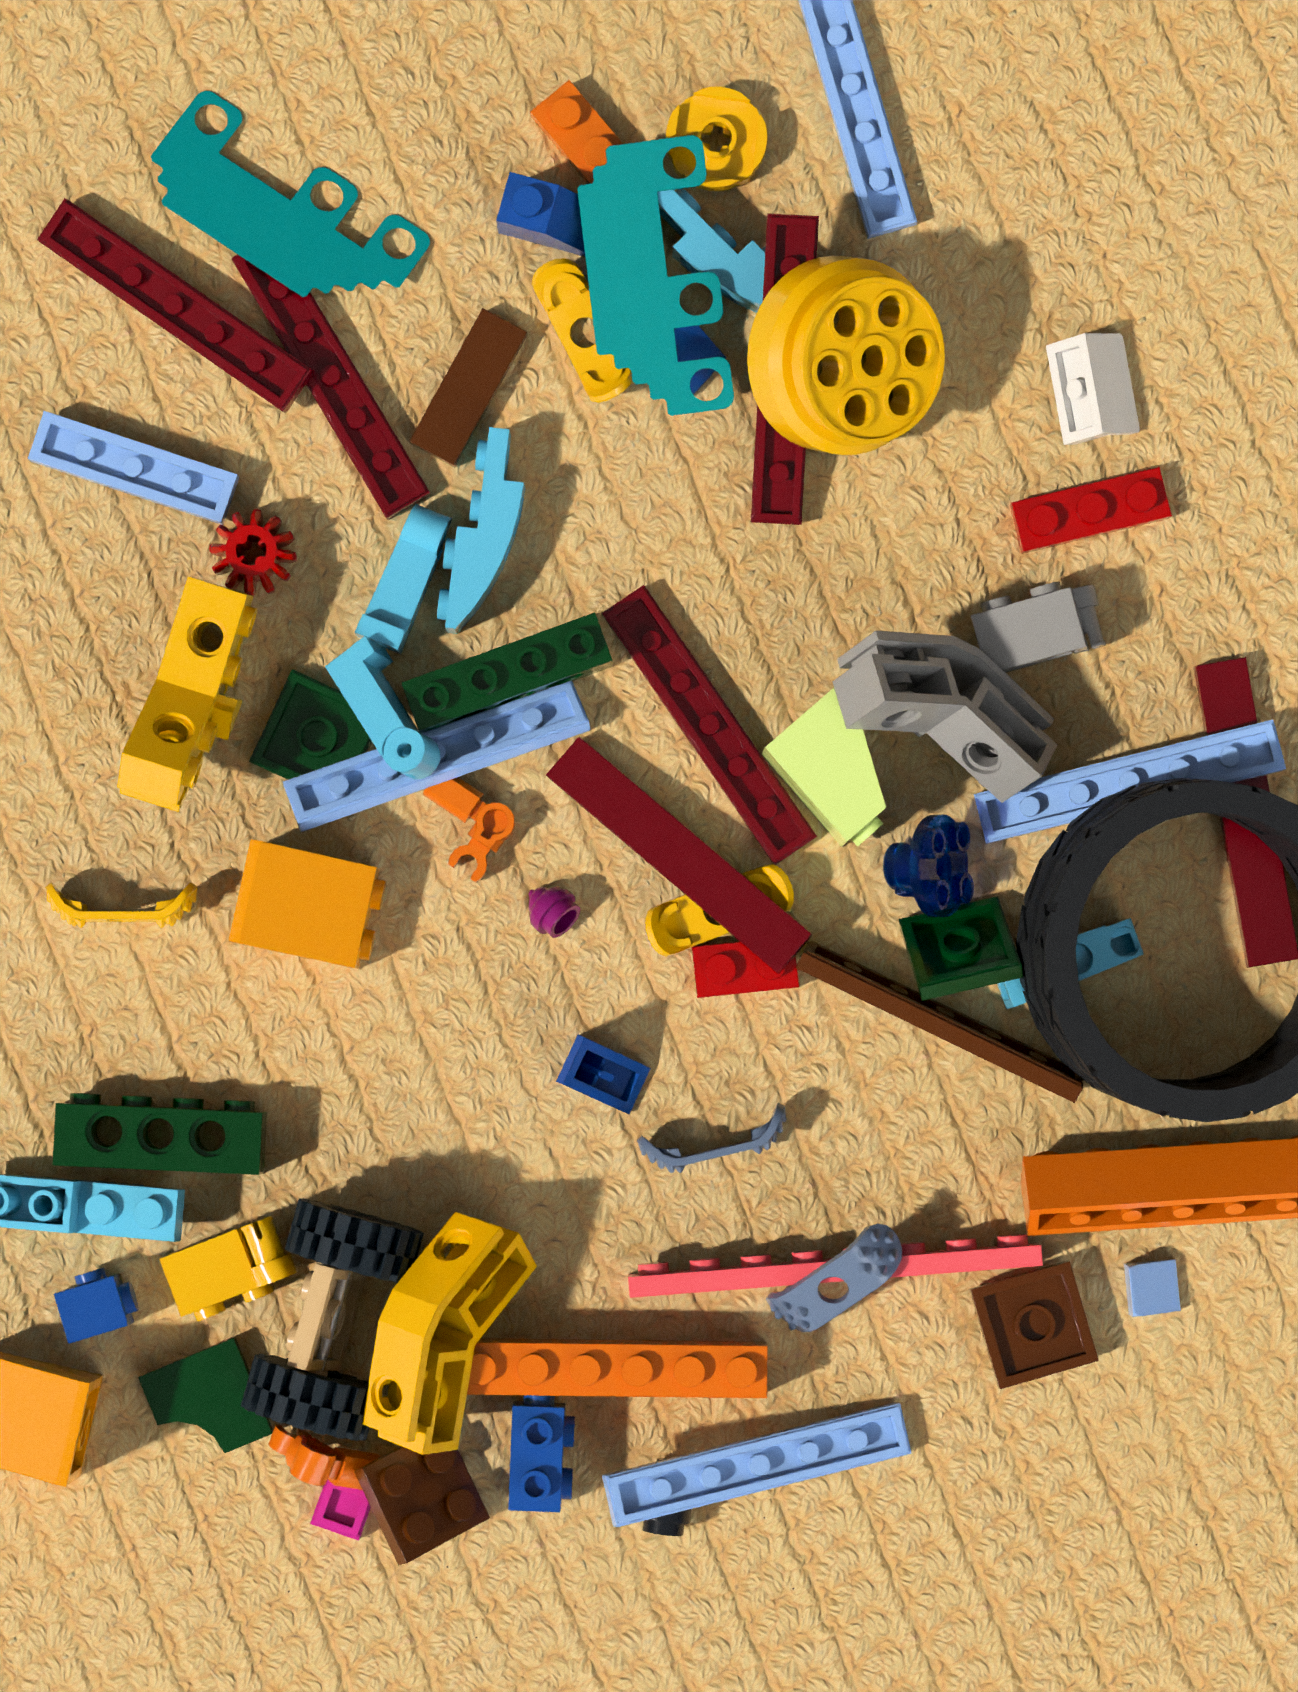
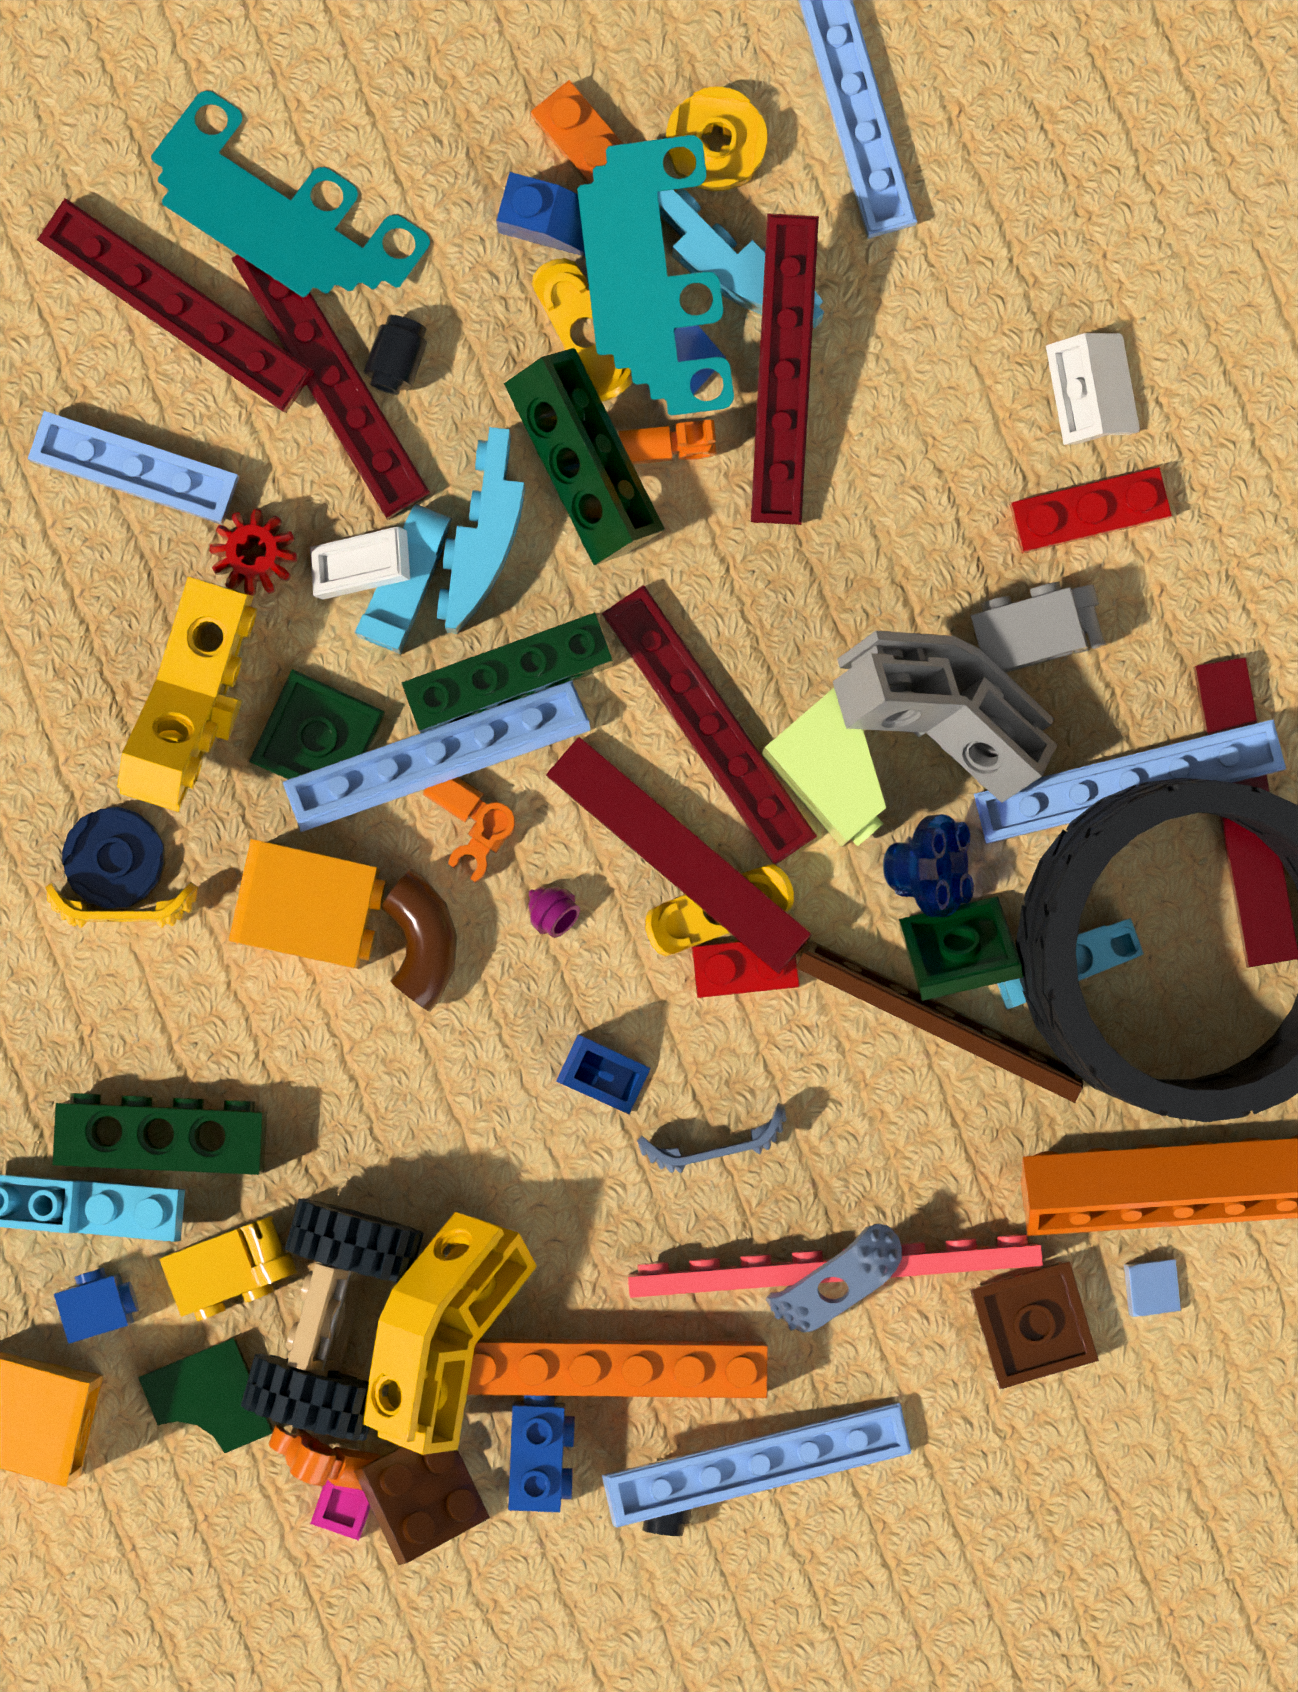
(113, 858): none -> dark blue tile
(360, 563): none -> white tile
(380, 711): medium azure leg -> none
(396, 354): none -> black brick
(428, 937): none -> reddish brown cylinder
(468, 387): reddish brown tile -> none
(584, 456): none -> dark green brick
(651, 445): none -> orange bar
(798, 331): yellow wheel -> none

